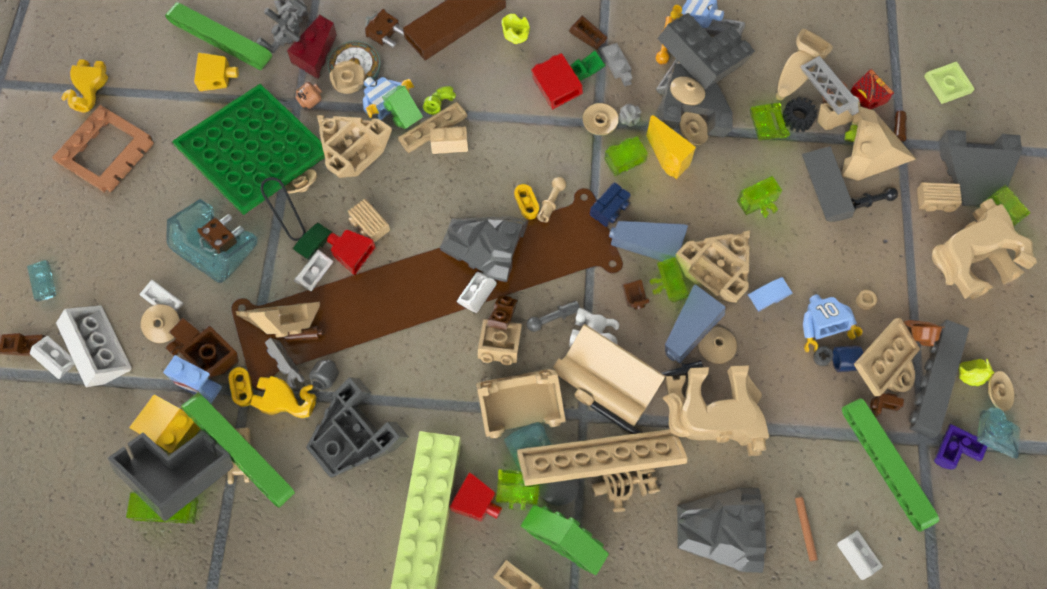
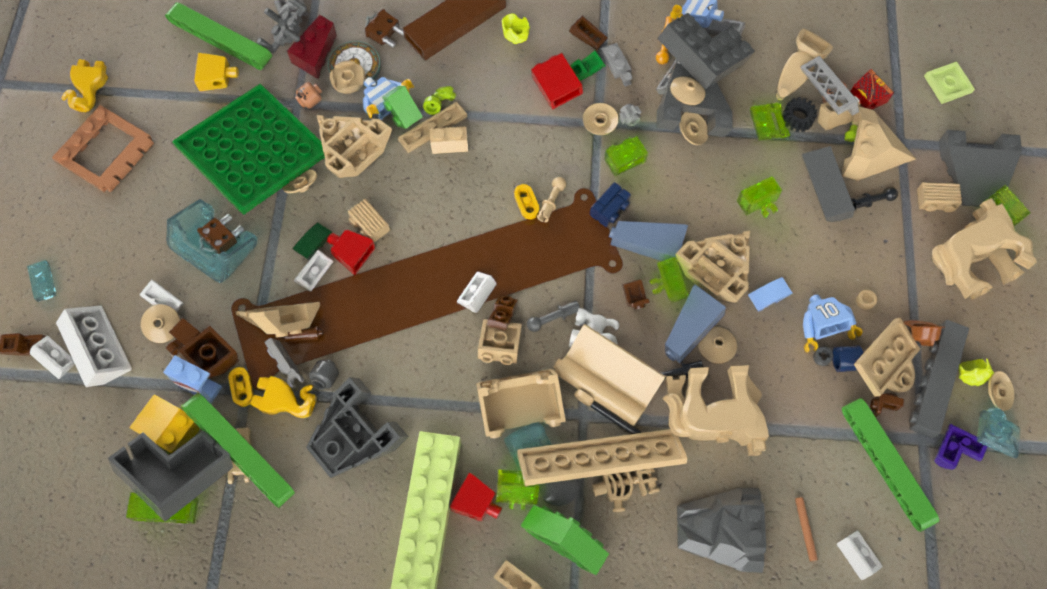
(277, 216): black piece -> none
(485, 243): dark grey wedge -> none
(669, 147): yellow slope -> none
(900, 125): reddish brown piece -> none

